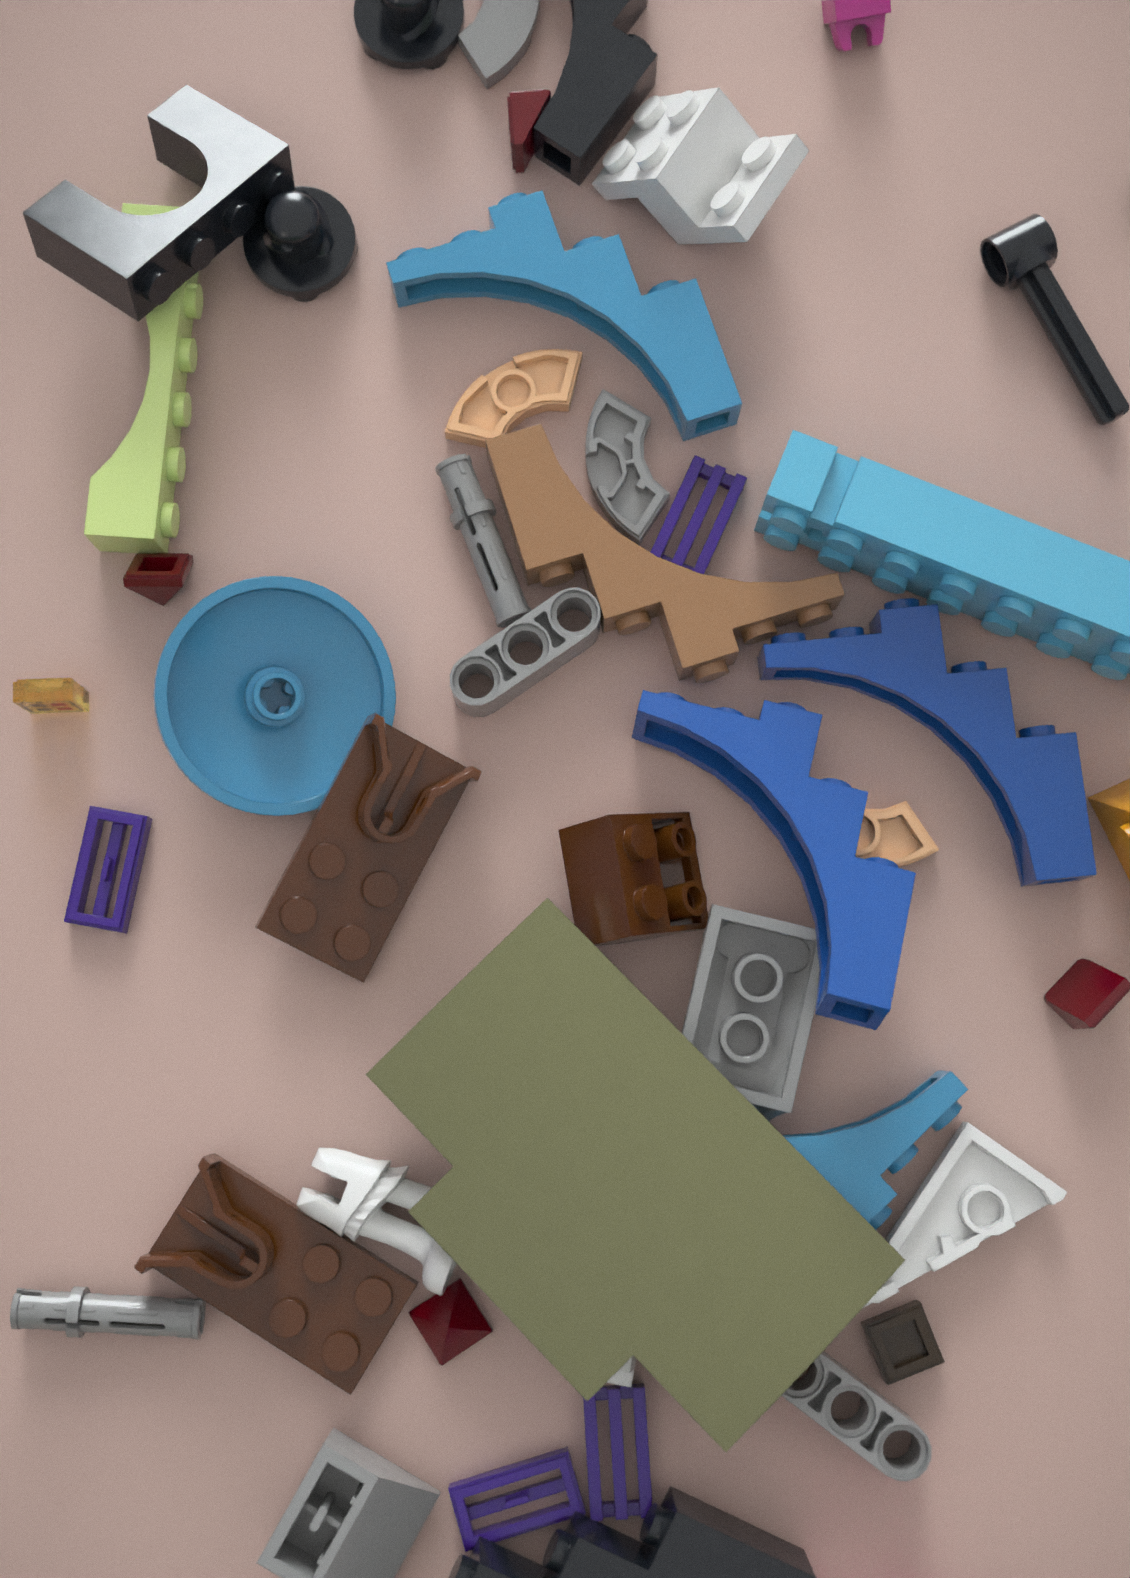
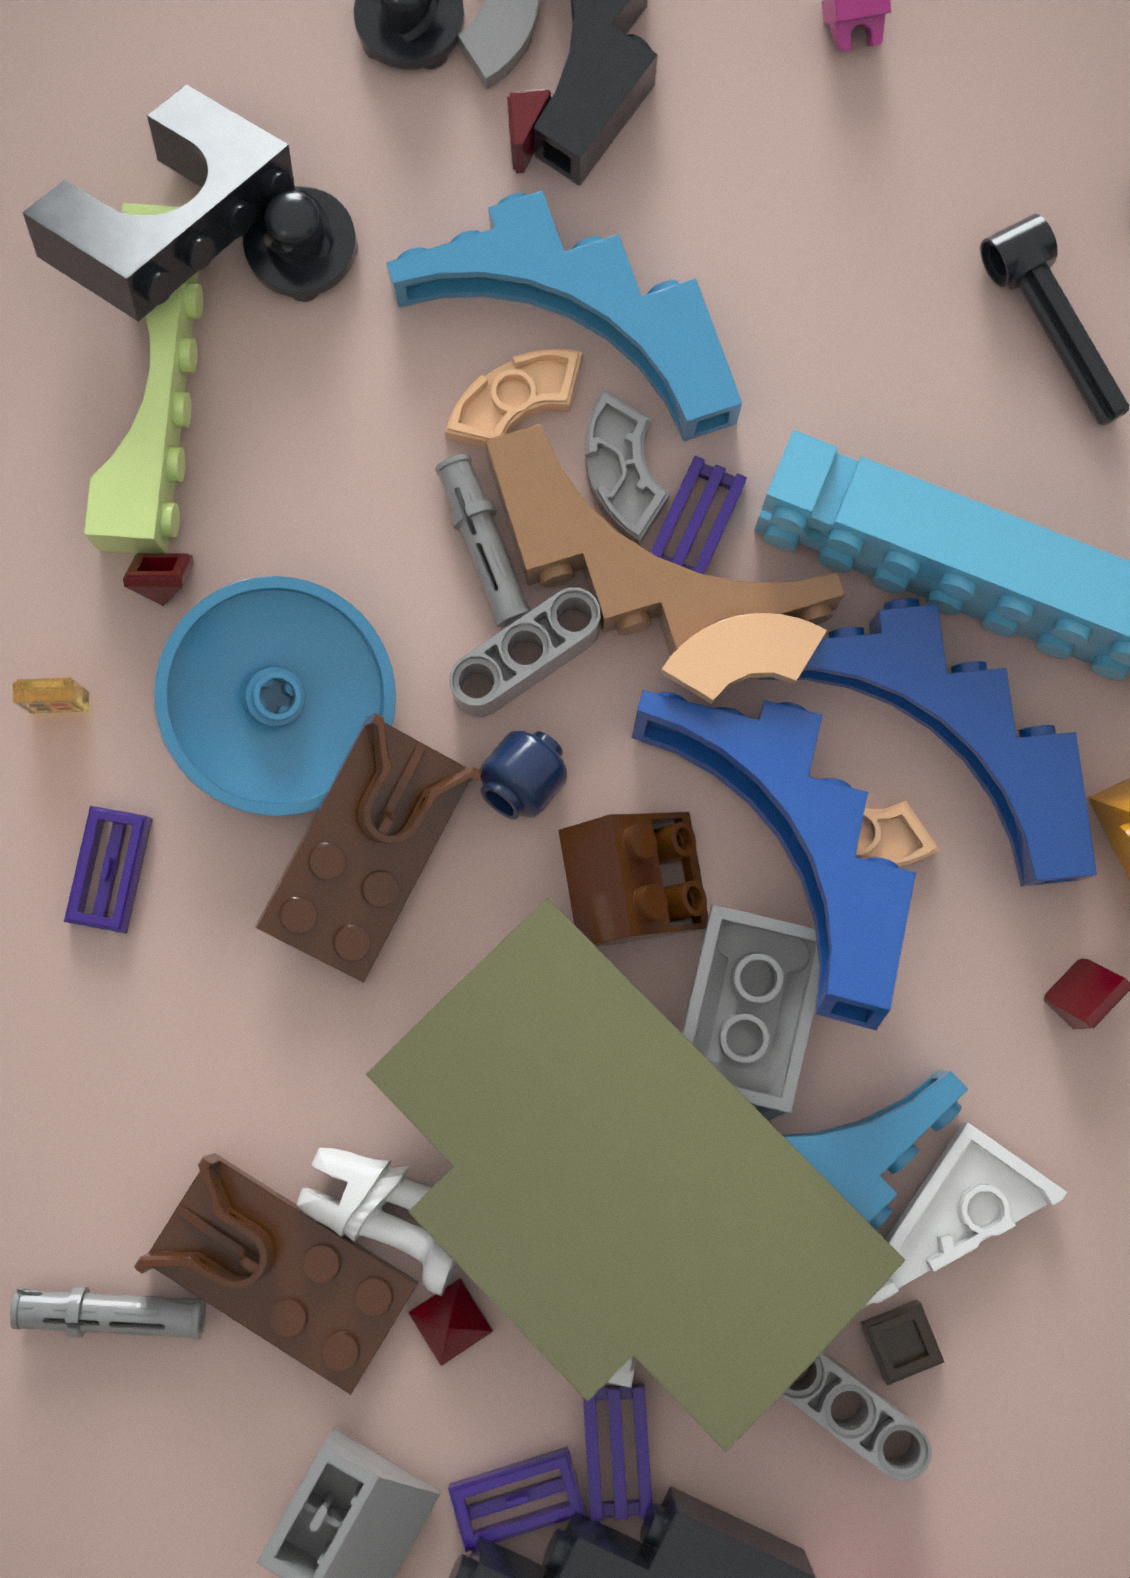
(523, 774): none -> dark blue head
(699, 167): white bracket -> none
(743, 649): none -> light nougat tile

